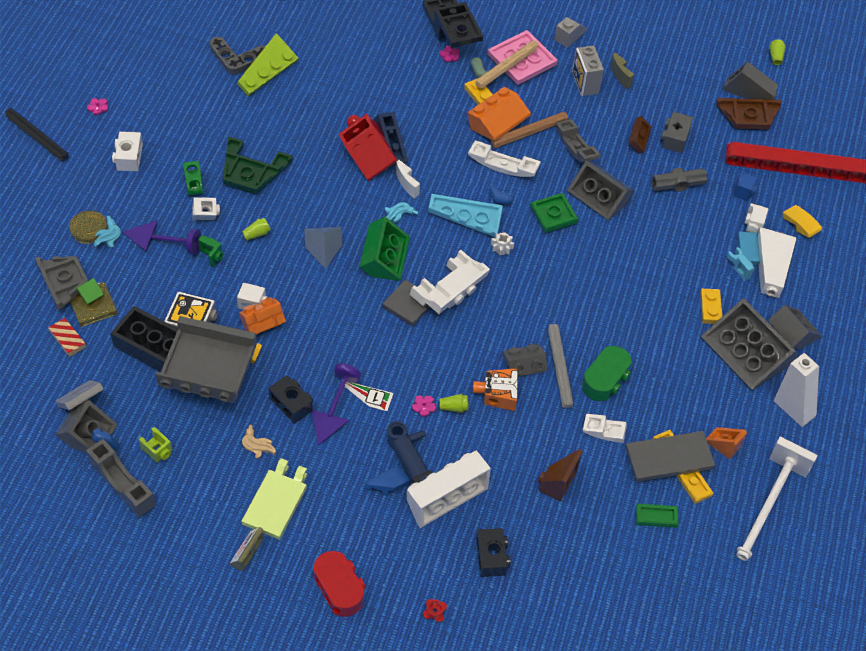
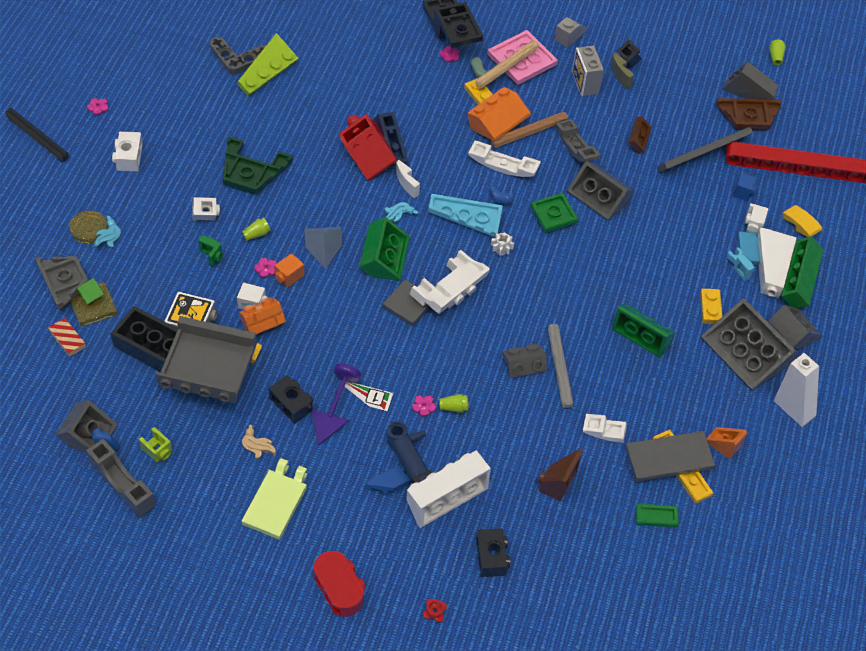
(79, 395): light grey tile -> none
(143, 234): dark purple piece -> none
(193, 178): green leg -> none
(247, 549): olive slope -> none
(265, 267): none -> dark pink plant
(289, 270): none -> orange brick
(499, 388): torso -> none
(607, 373): green brick -> none
(629, 53): none -> black brick
(642, 330): none -> green slope
(677, 132): dark grey brick -> none
(679, 179): dark grey piece -> none
(704, 149): none -> dark grey tile
(792, 458): white tile -> none
(802, 272): none -> green brick

